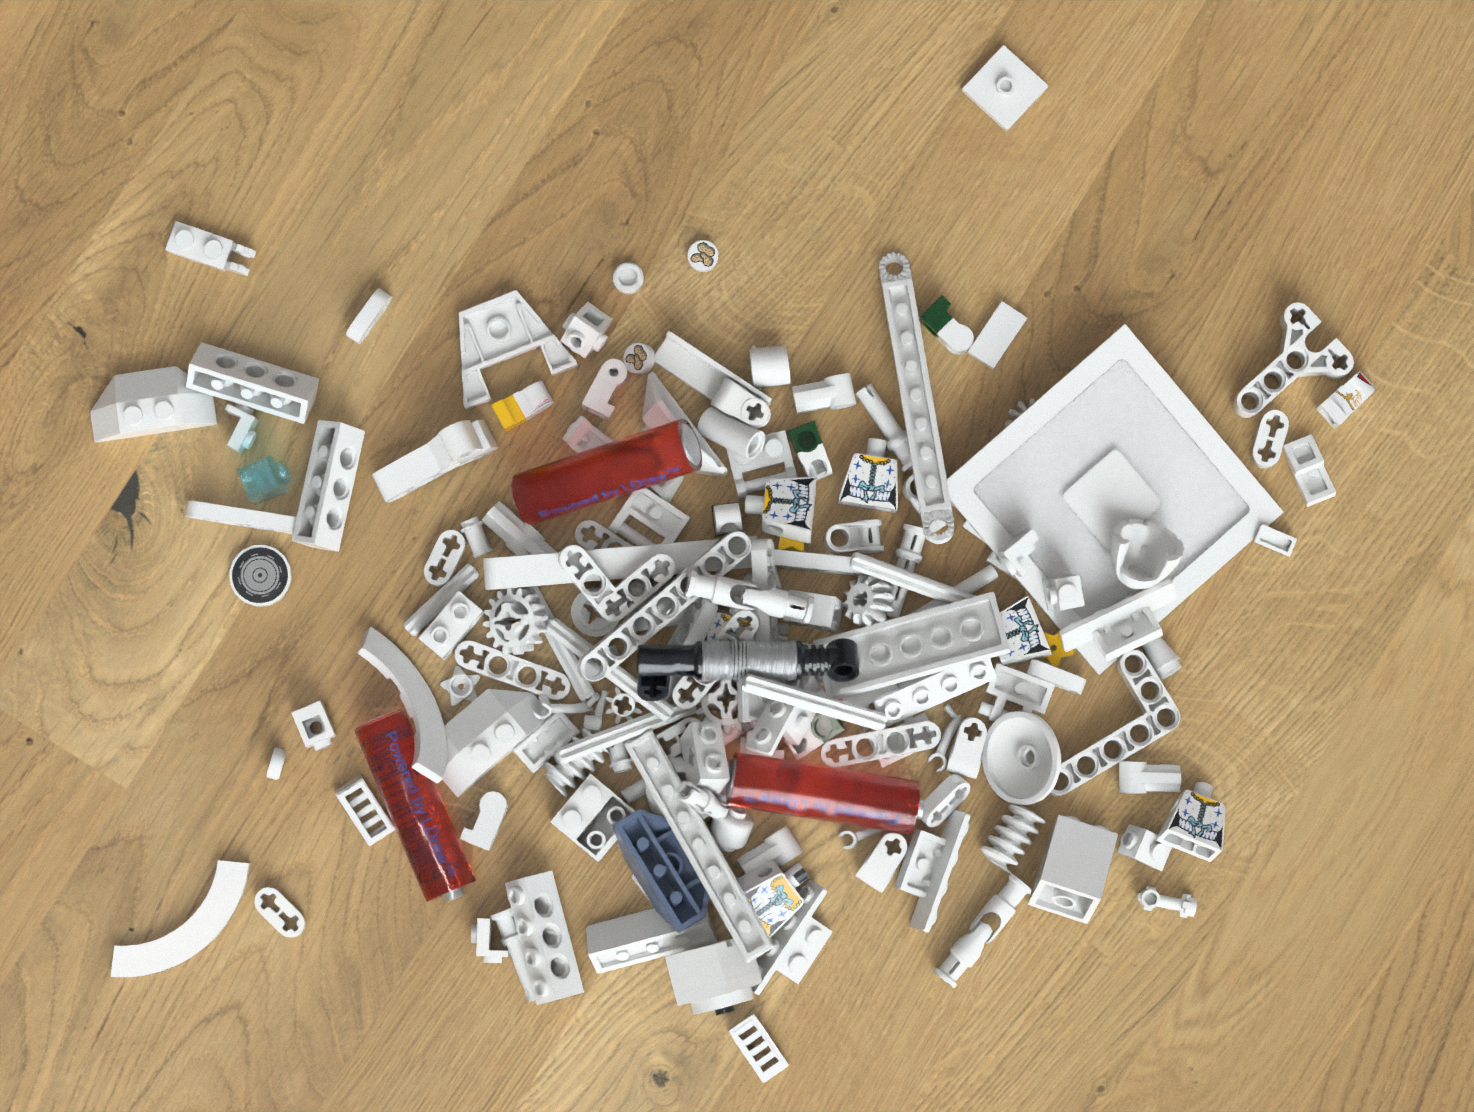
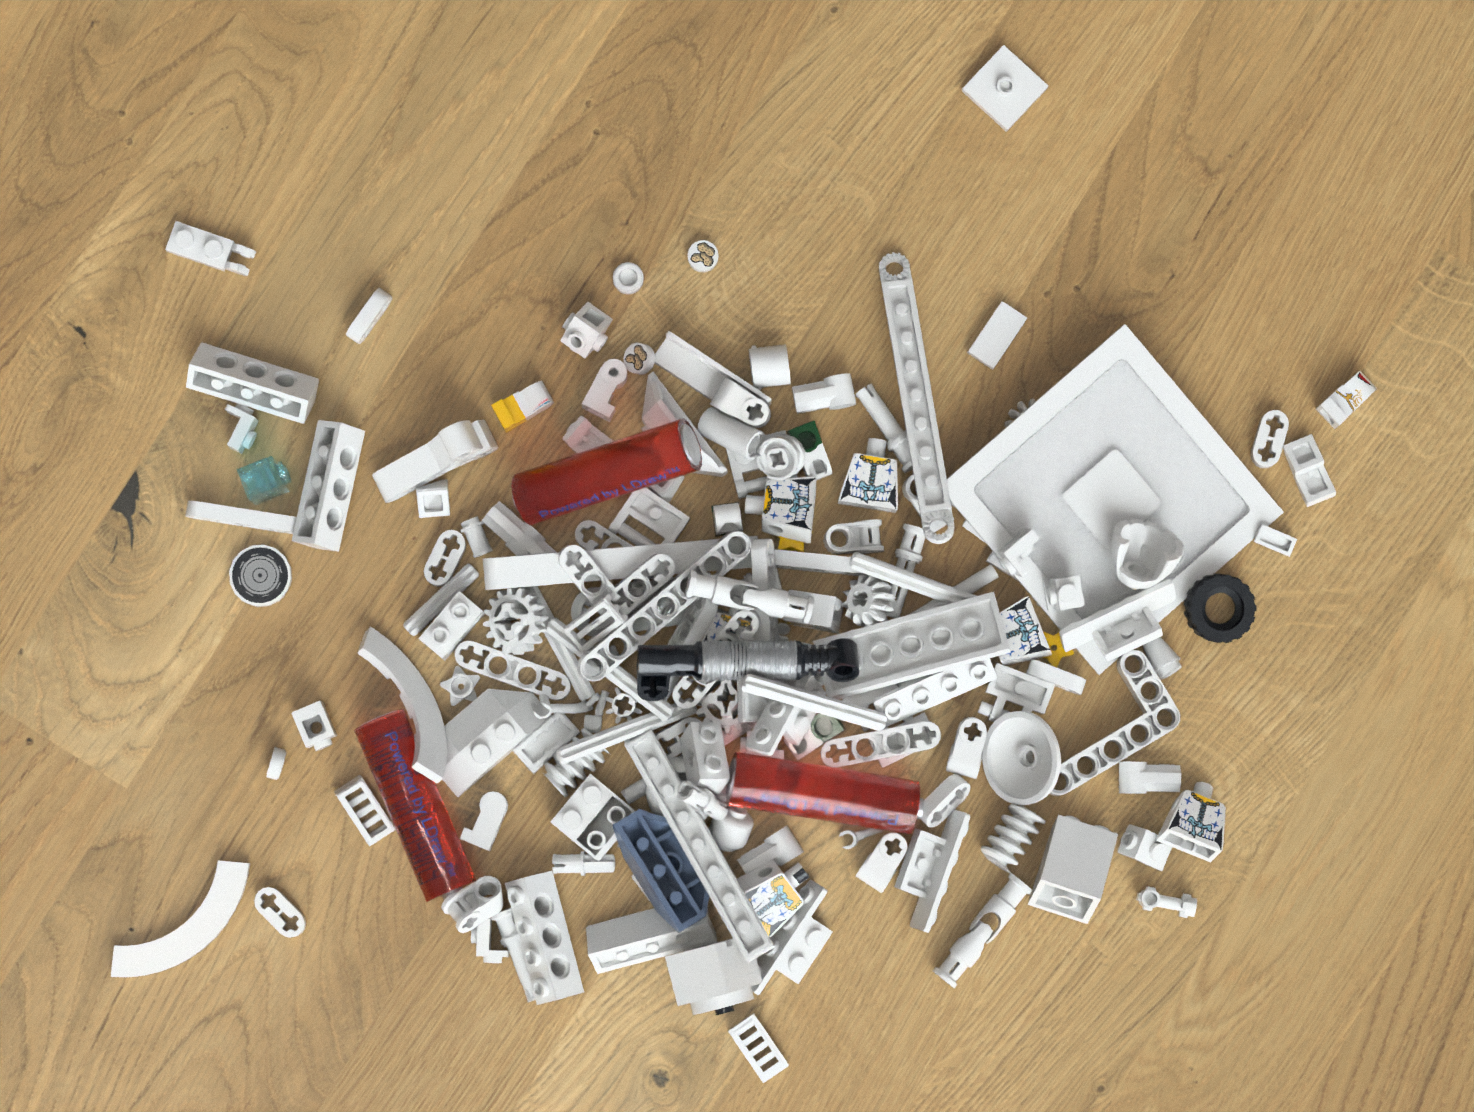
(149, 405): white wedge -> none
(433, 499): none -> white slope
(470, 906): none -> white piece
(500, 332): white wing -> none
(582, 864): none -> white axle
(612, 610): none -> white tile
(619, 758): white pin -> none
(781, 457): none -> white wheel
(945, 328): leg -> none
(947, 736): white piece -> none
(1242, 616): none -> black tyre
(1311, 363): white beam -> none

